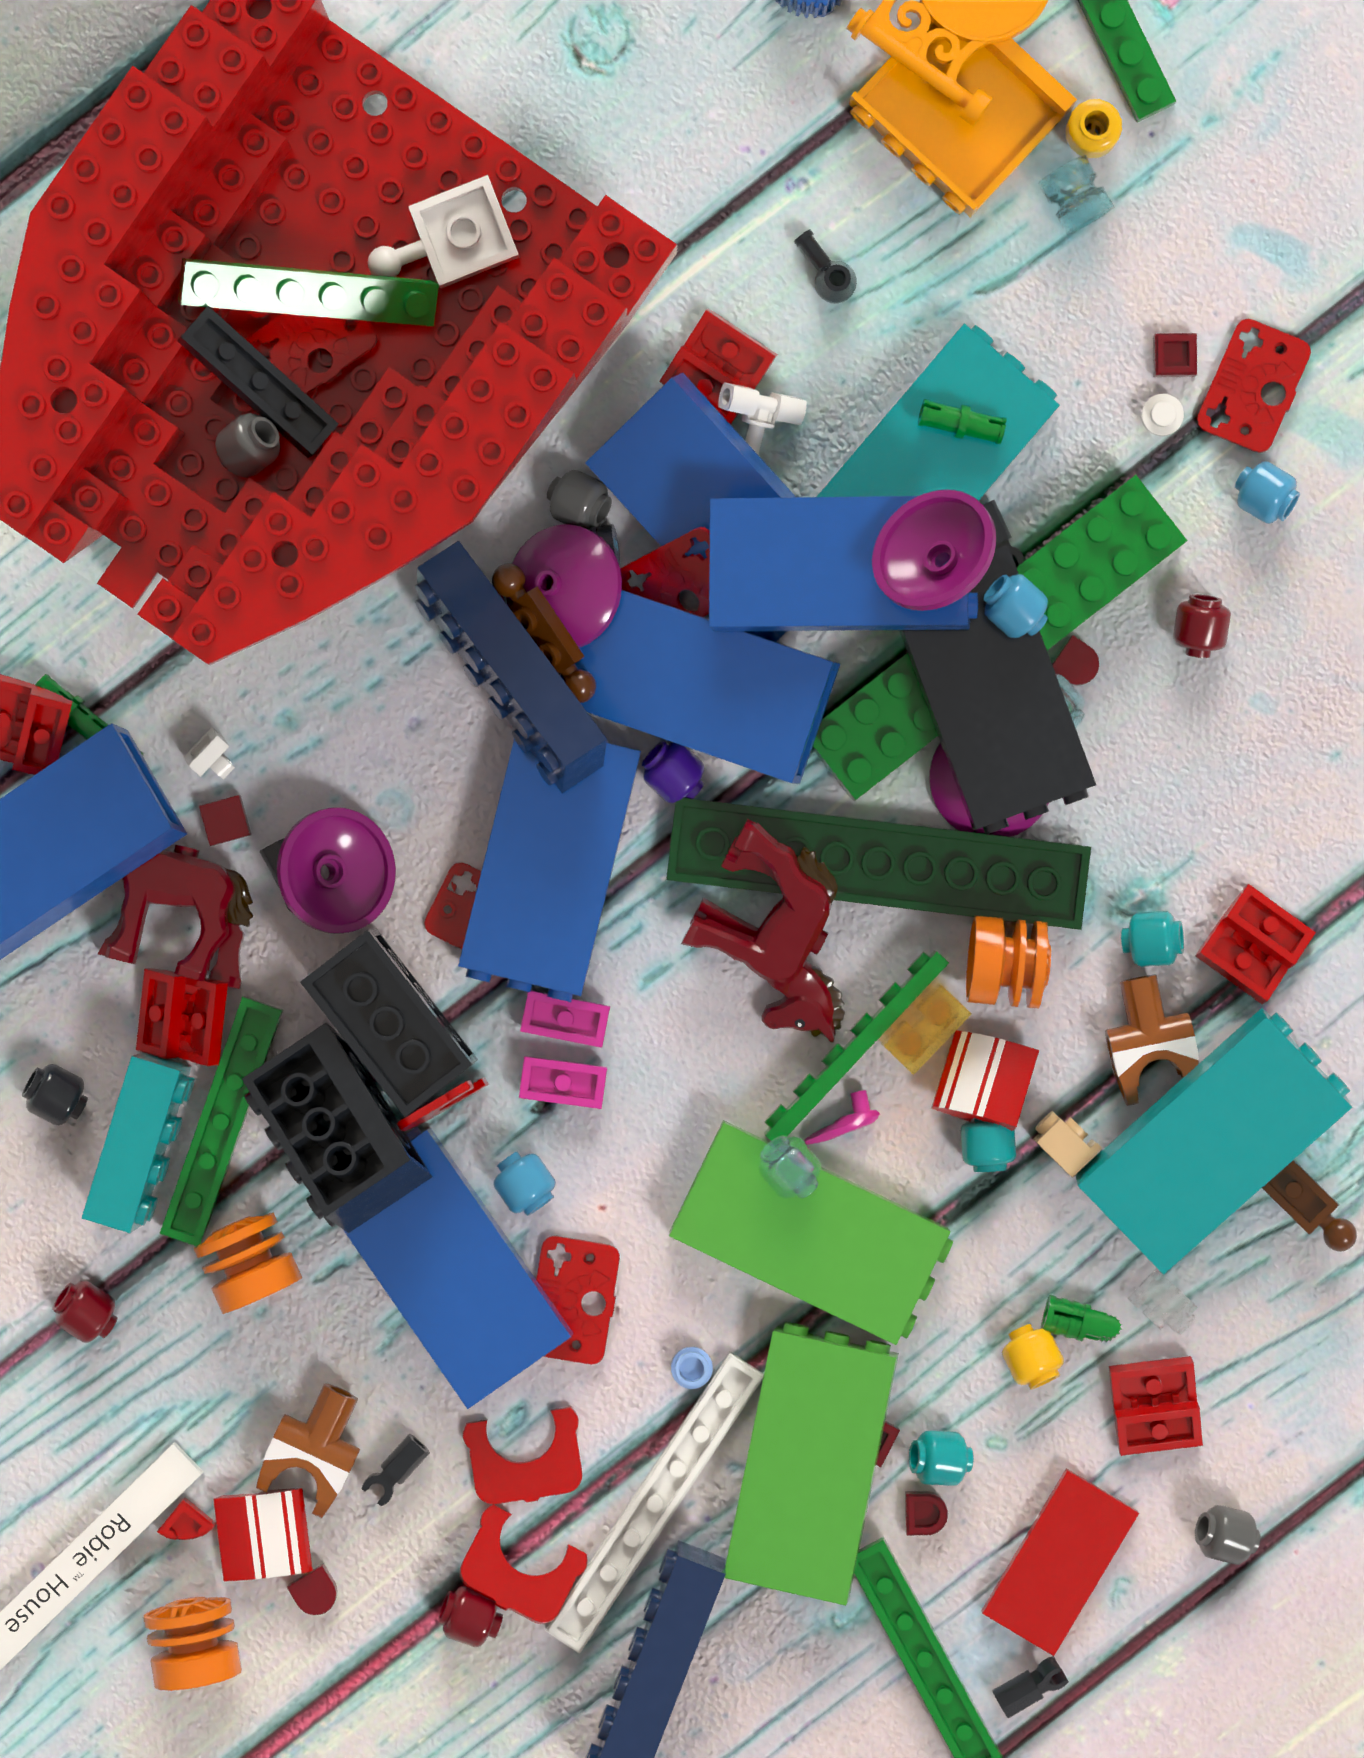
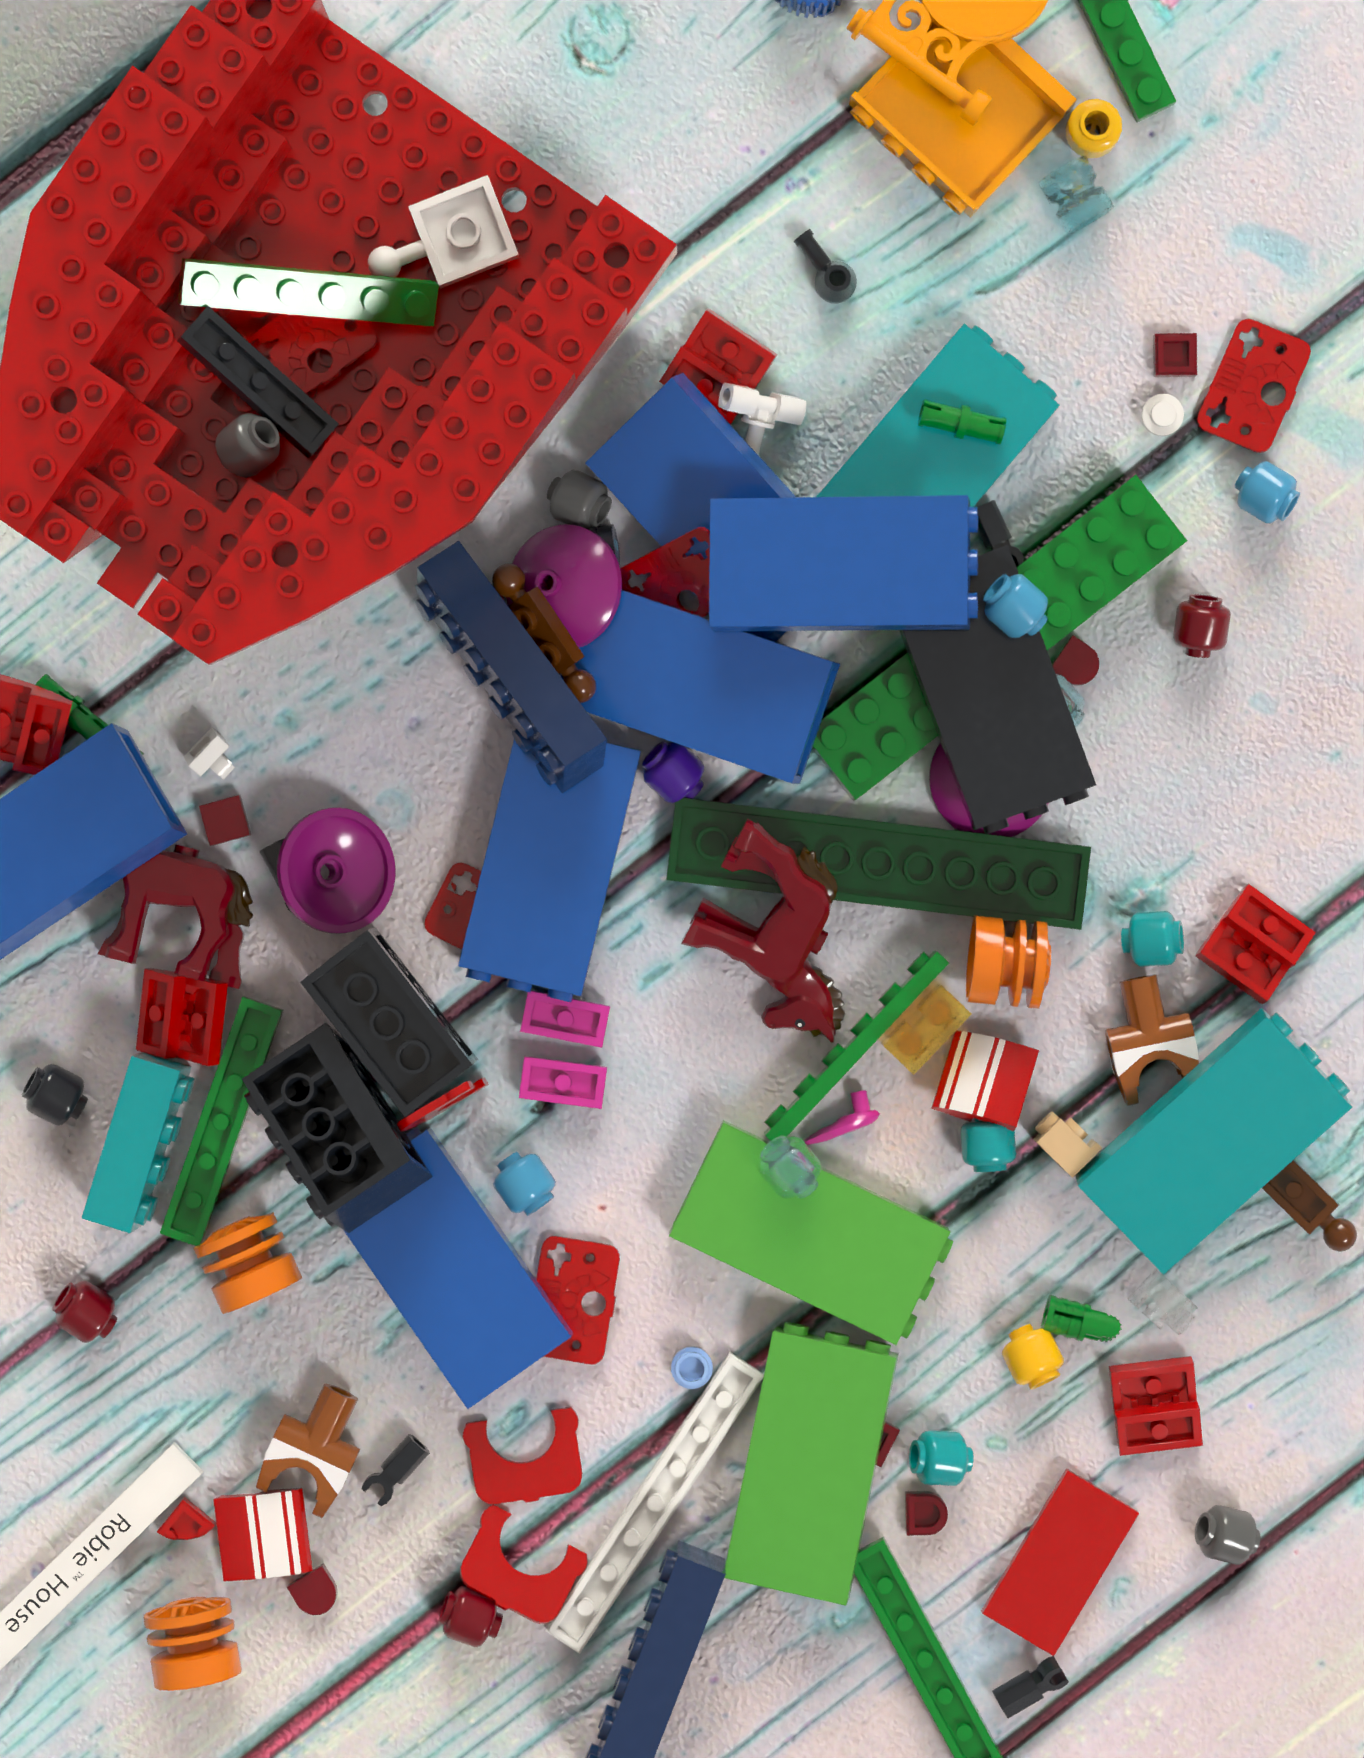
(924, 537): magenta dish -> none

